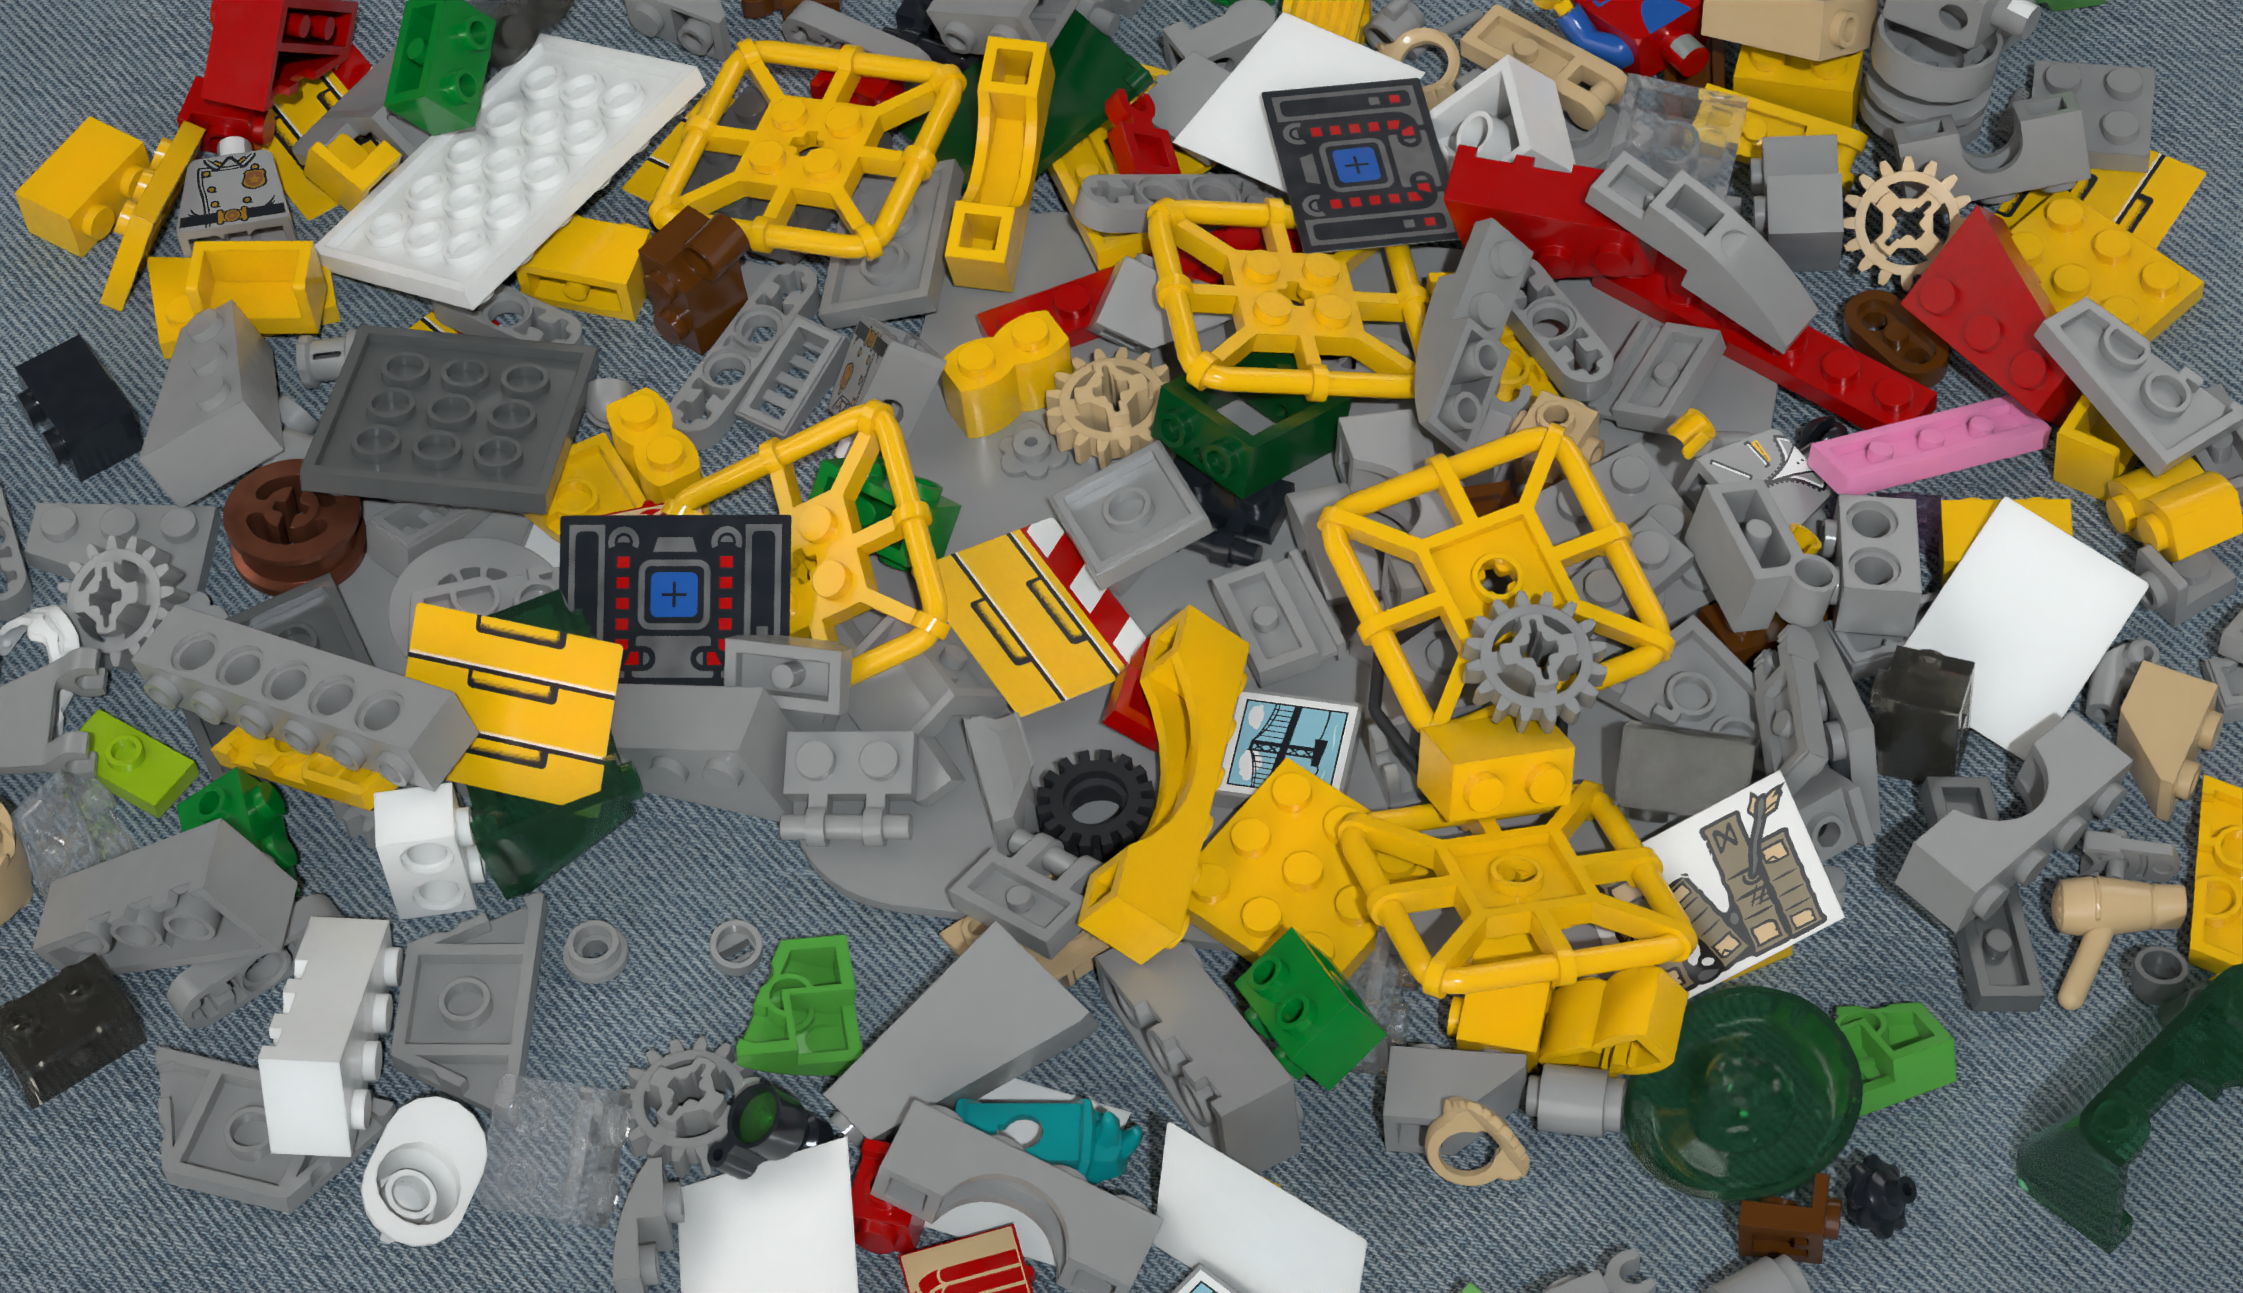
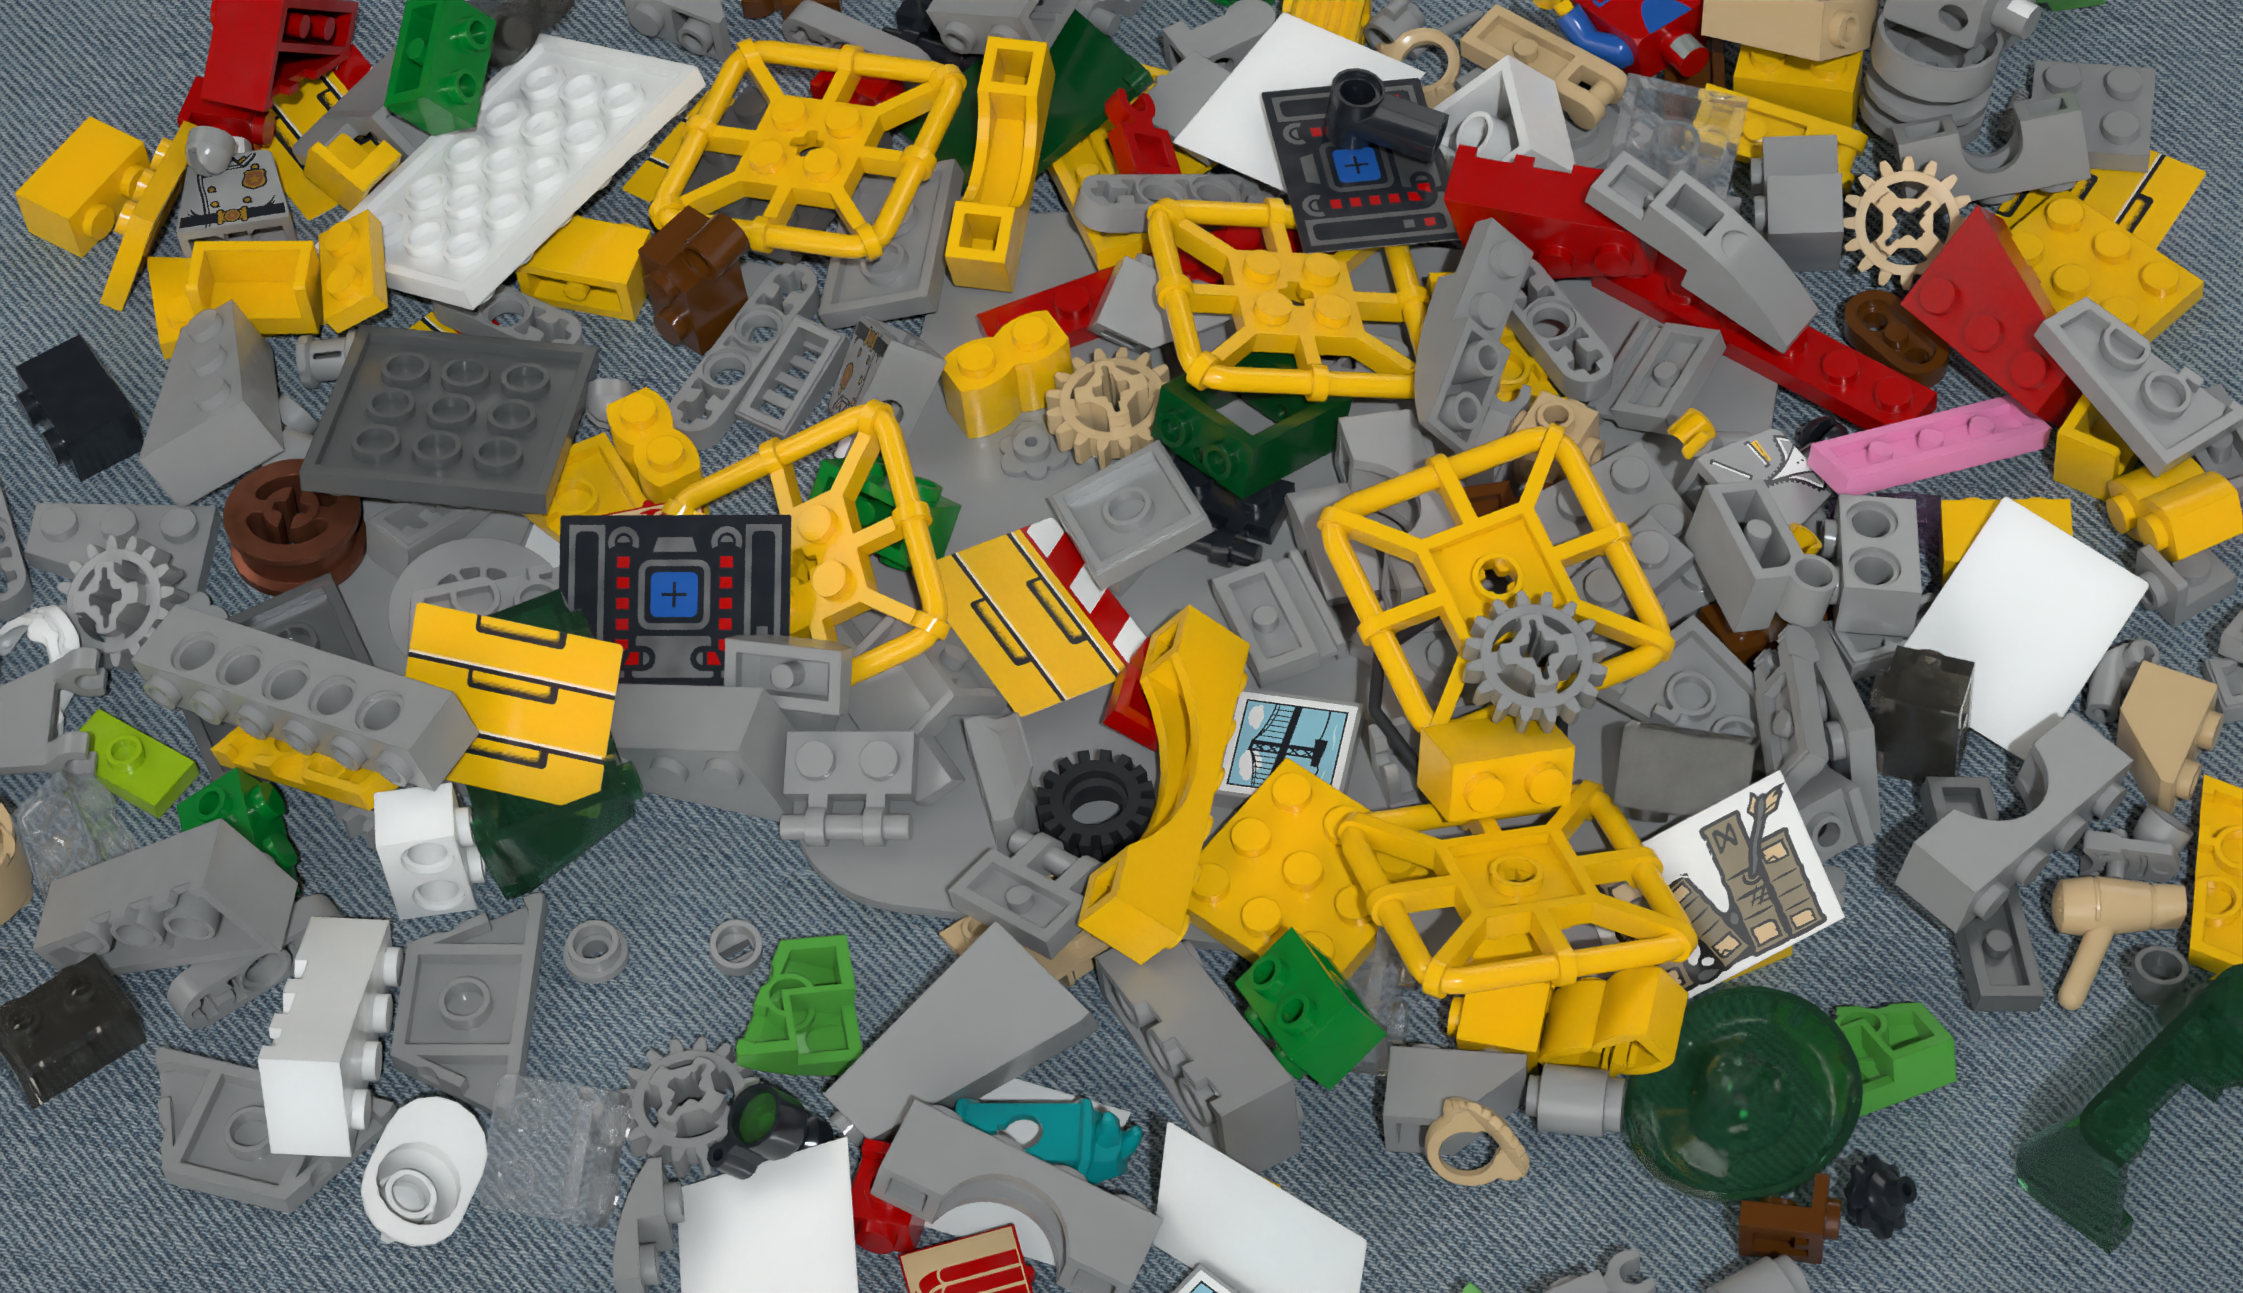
(209, 150): none -> light grey hinge
(353, 271): none -> yellow plate
(1365, 114): none -> black piece
(2162, 827): none -> light grey hinge

